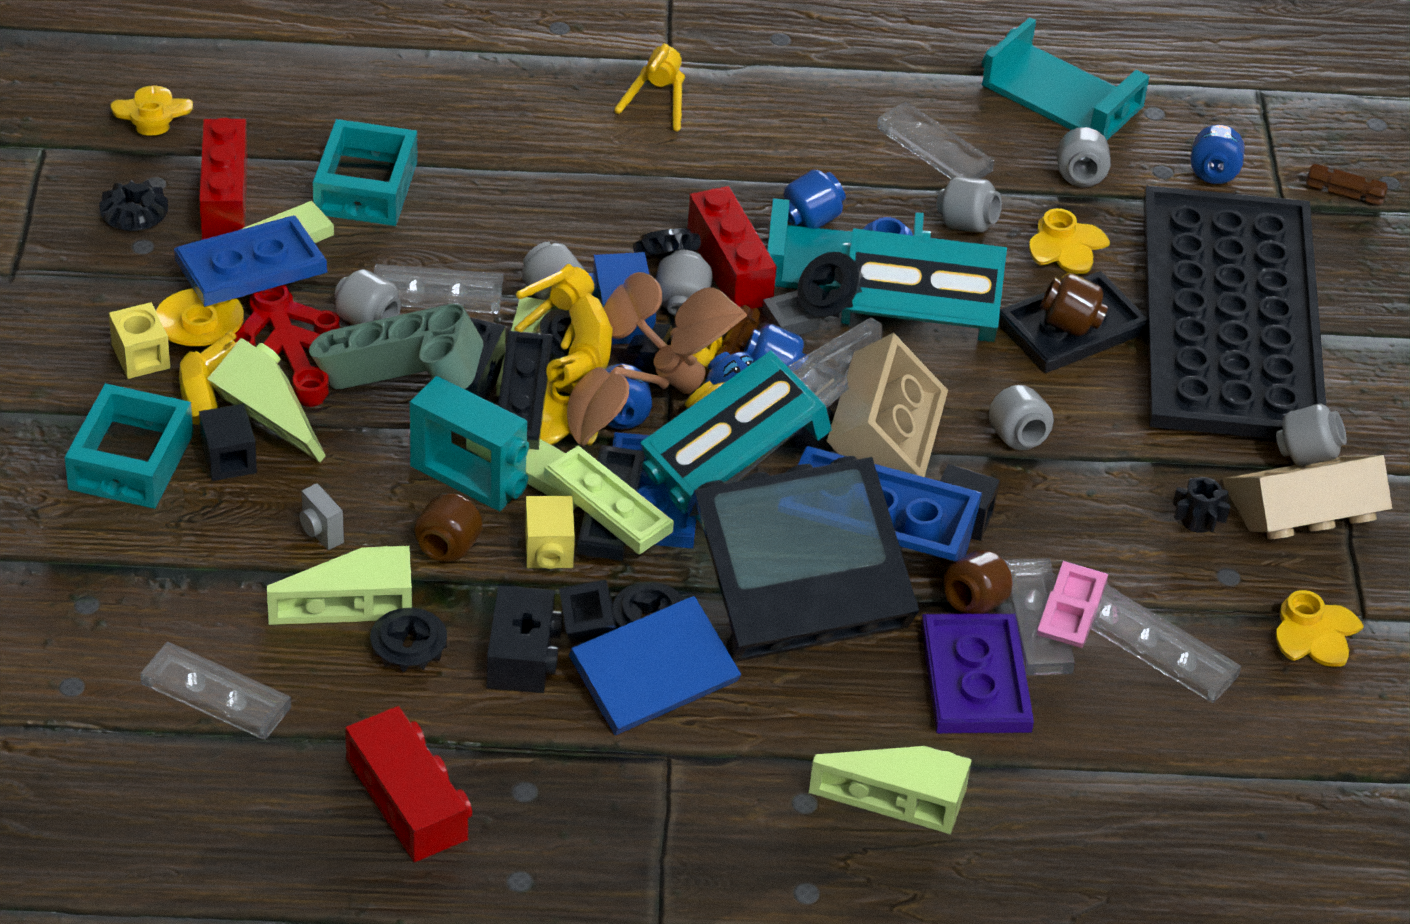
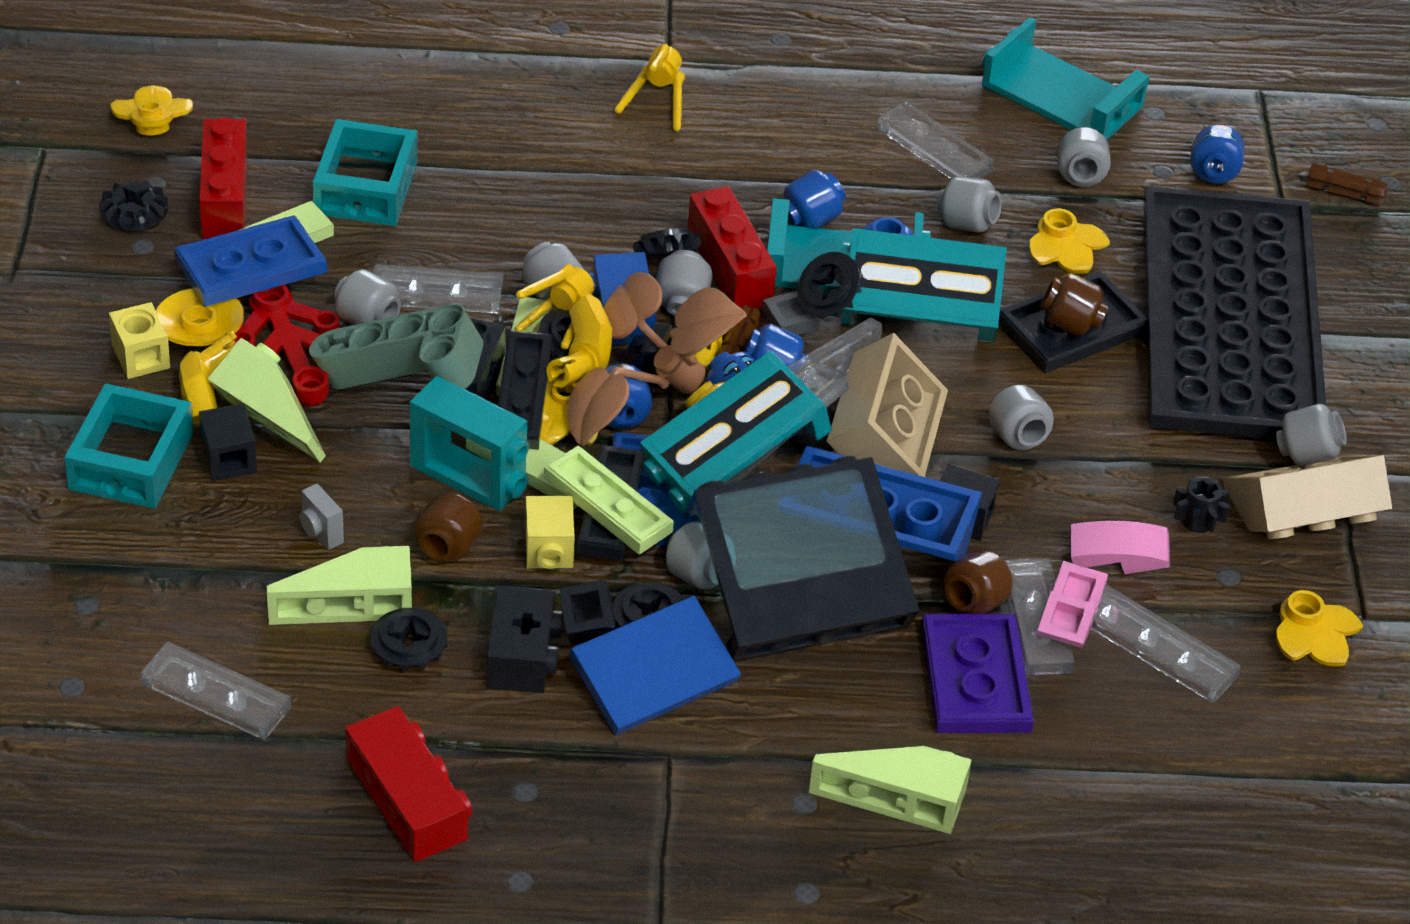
(690, 557): none -> light grey head
(1133, 544): none -> bright pink slope

